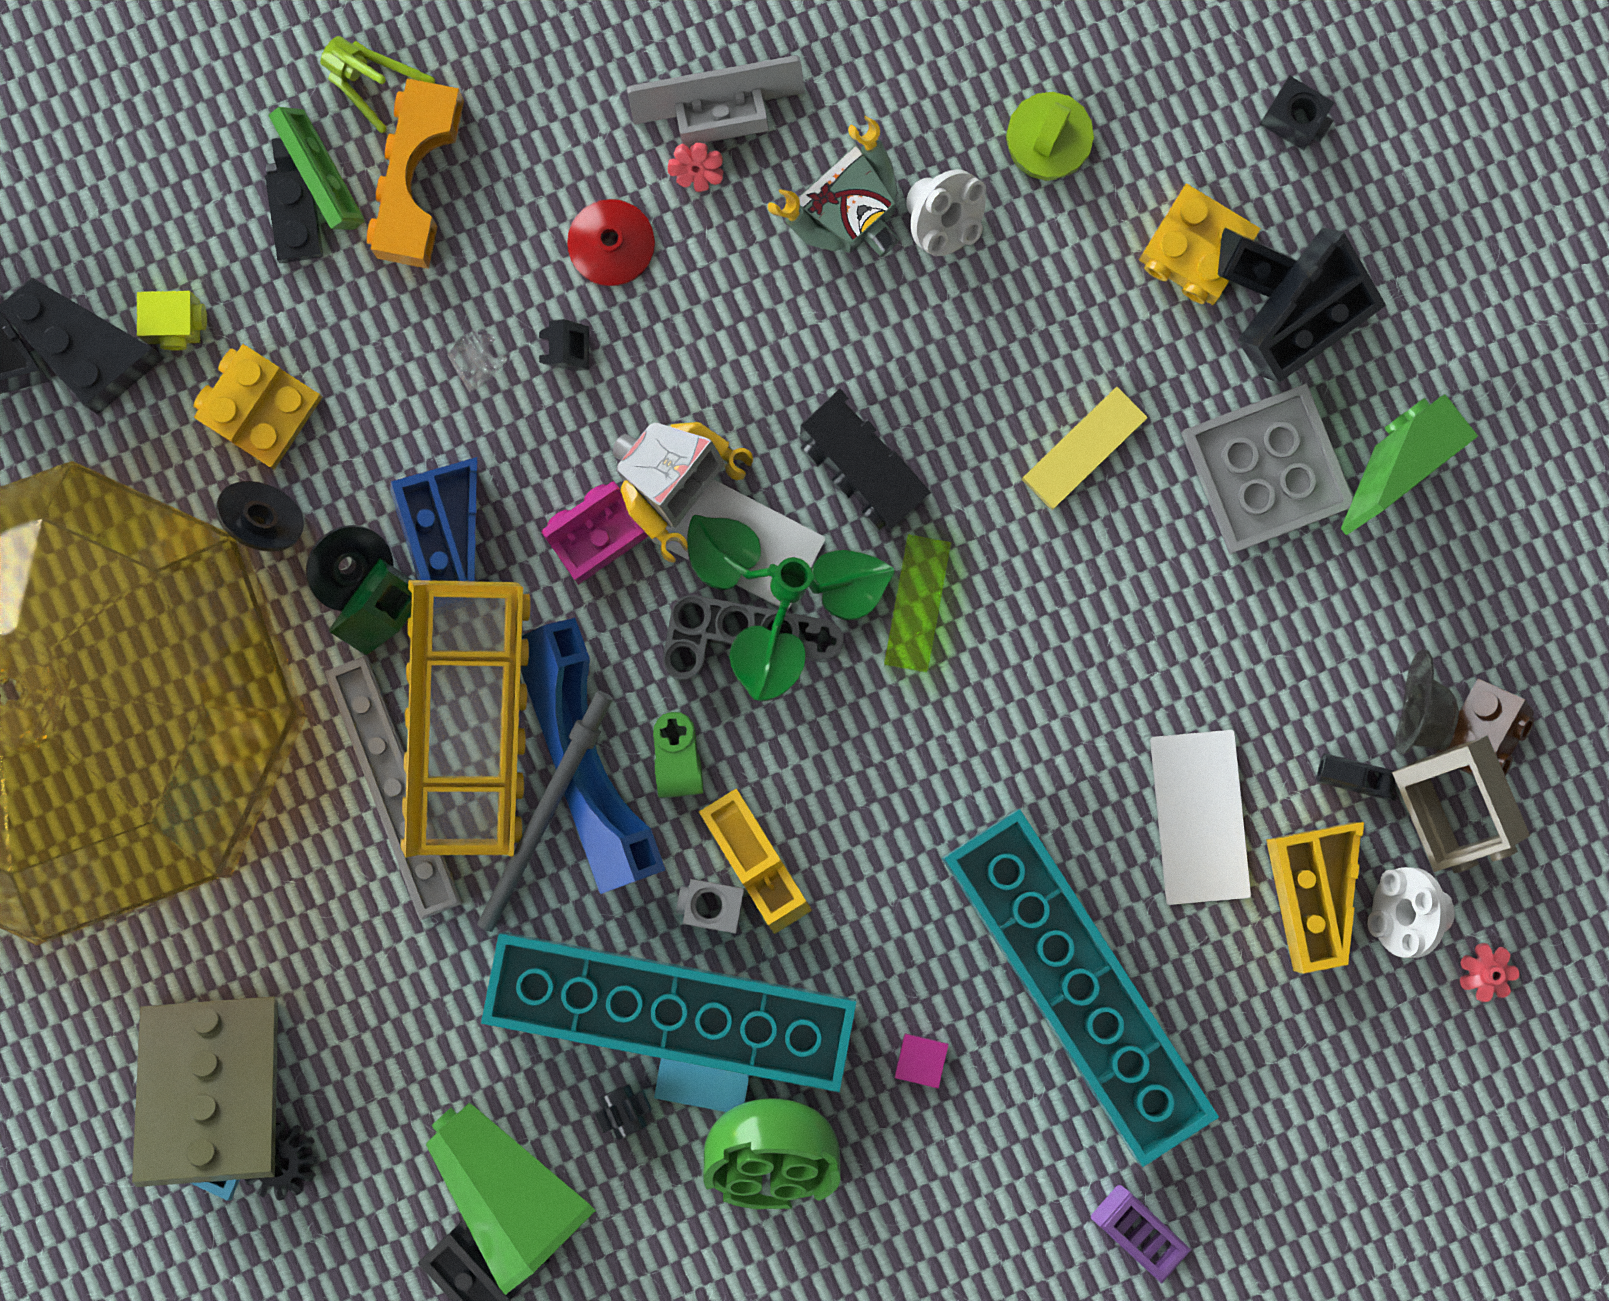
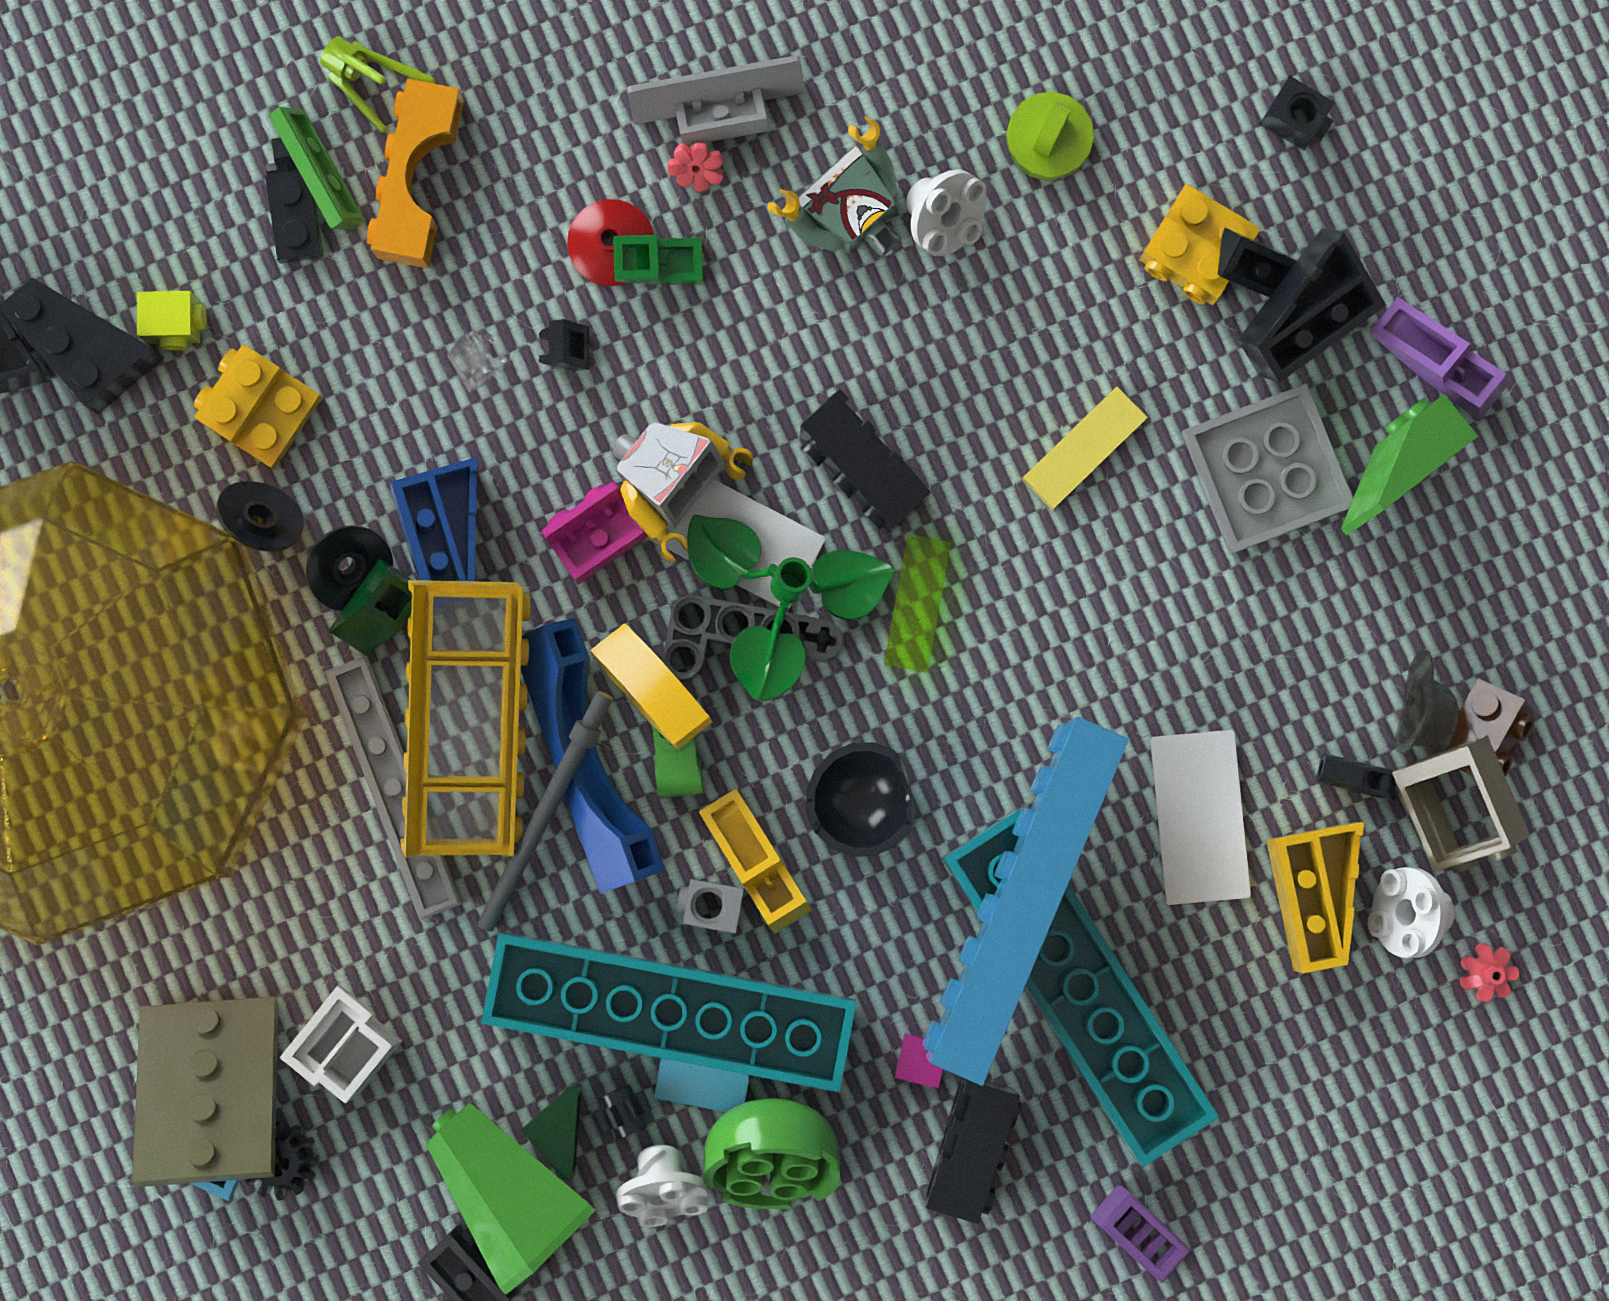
(341, 1046): none -> white plate
(556, 1131): none -> dark green slope
(650, 686): none -> yellow slope
(658, 261): none -> green slope
(661, 1188): none -> white plate
(861, 800): none -> black cylinder
(972, 1149): none -> black wedge
(1025, 899): none -> dark azure brick
(1440, 358): none -> medium lavender slope

